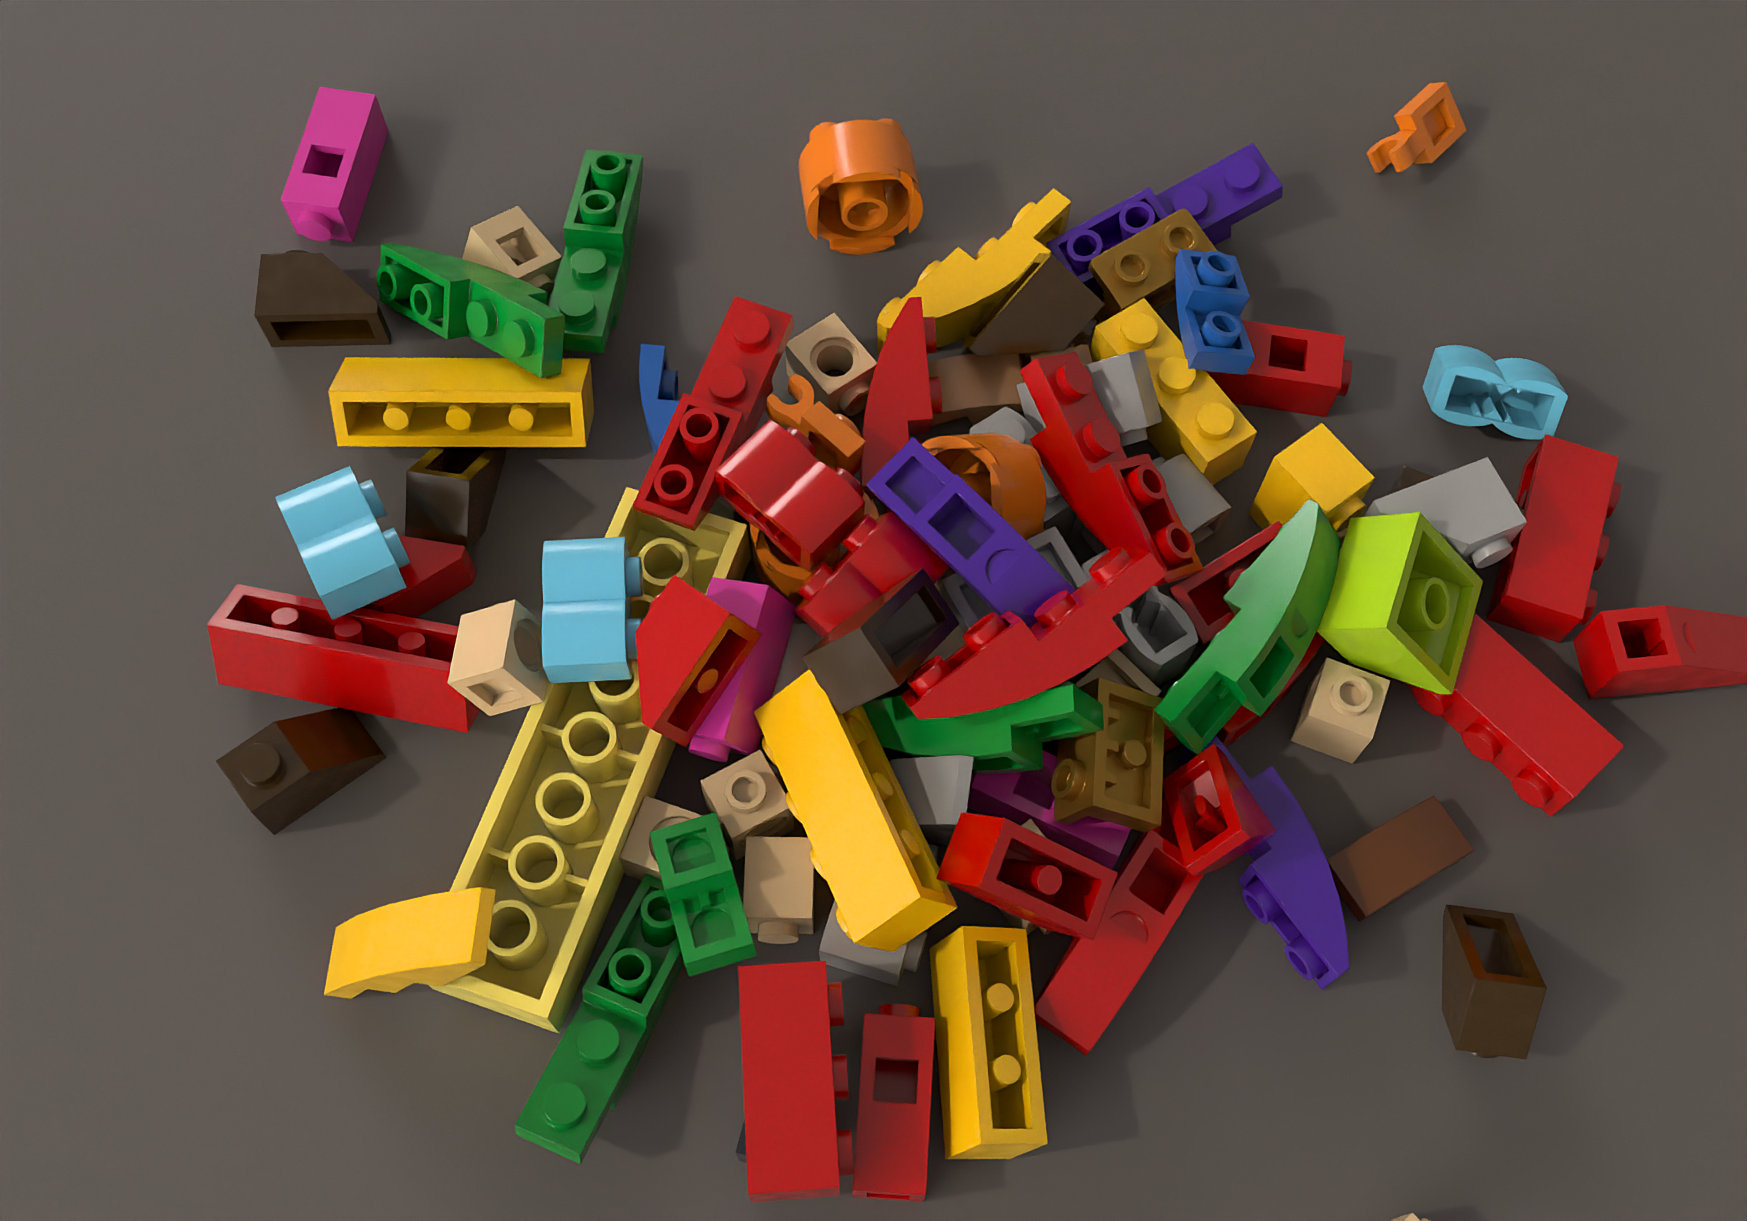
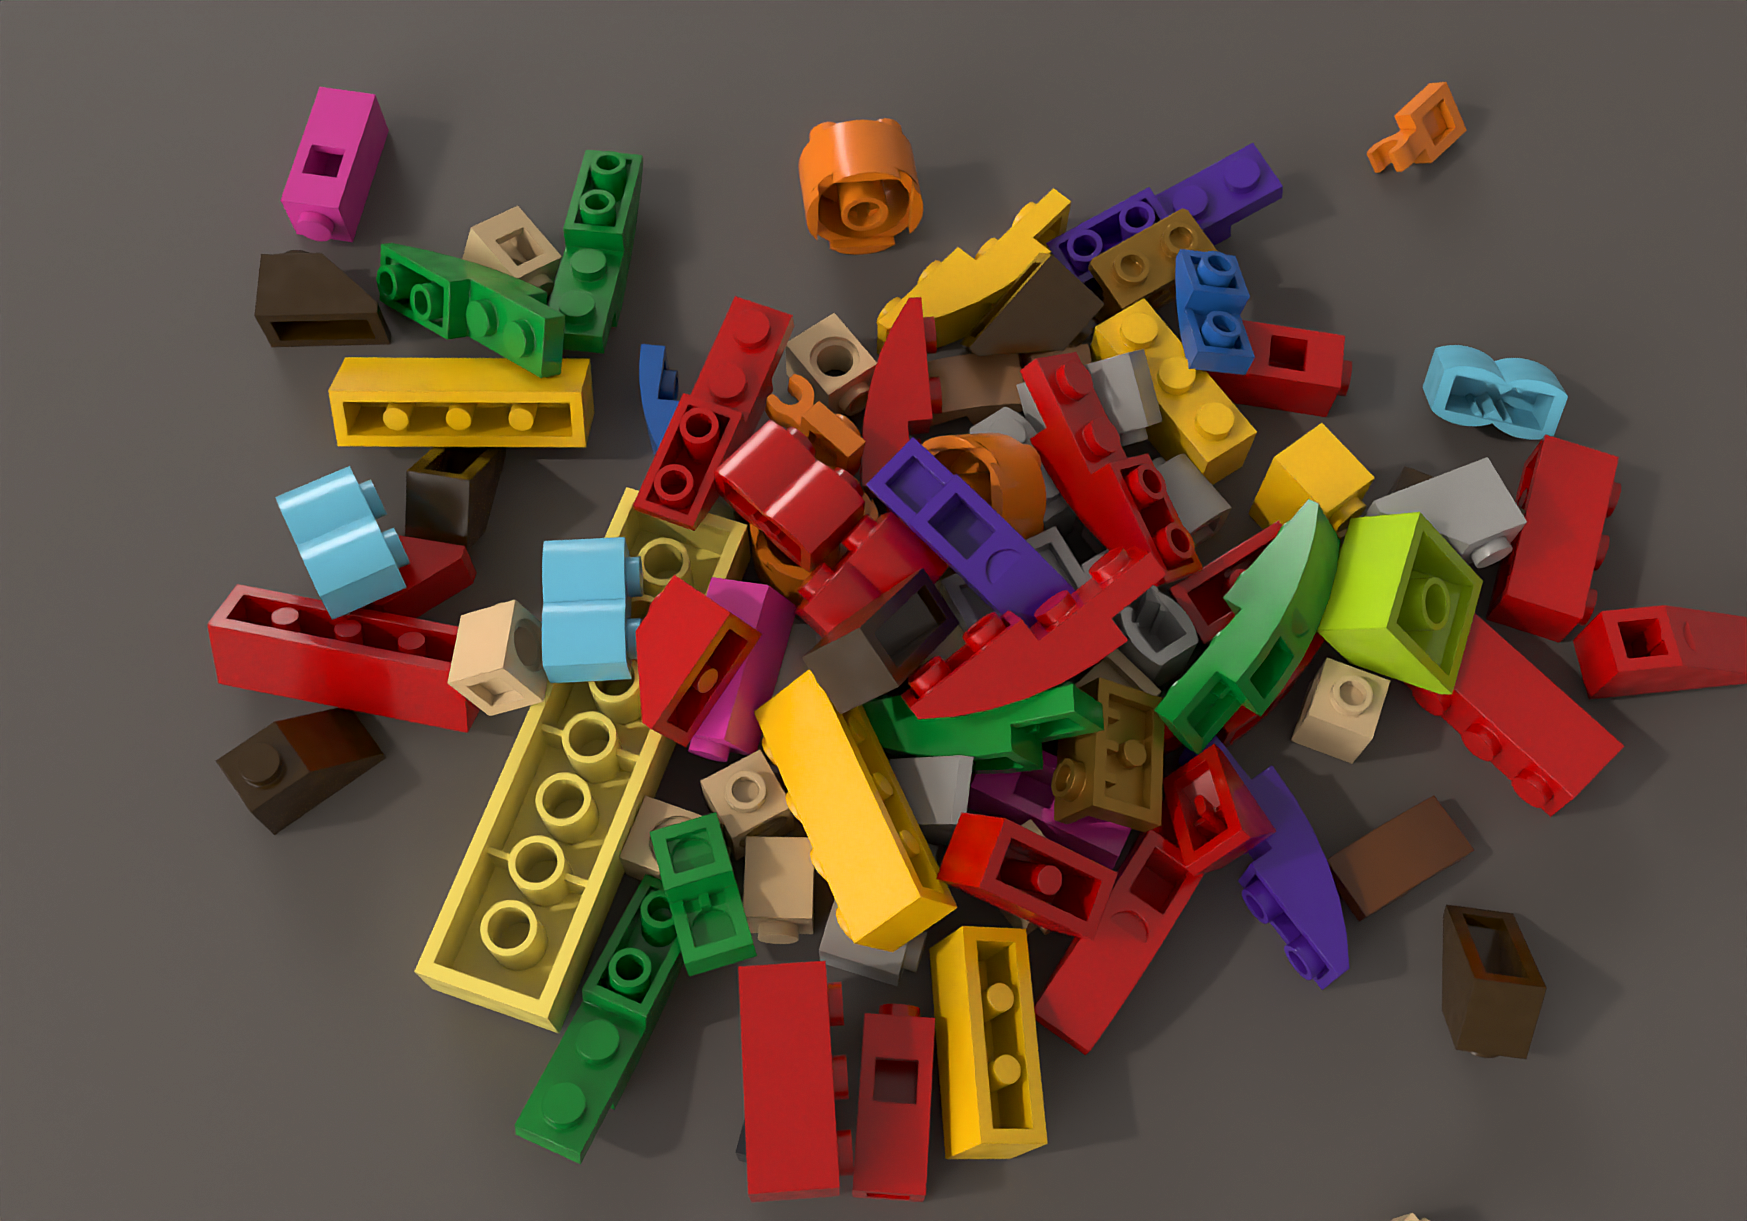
(411, 942): yellow slope -> none

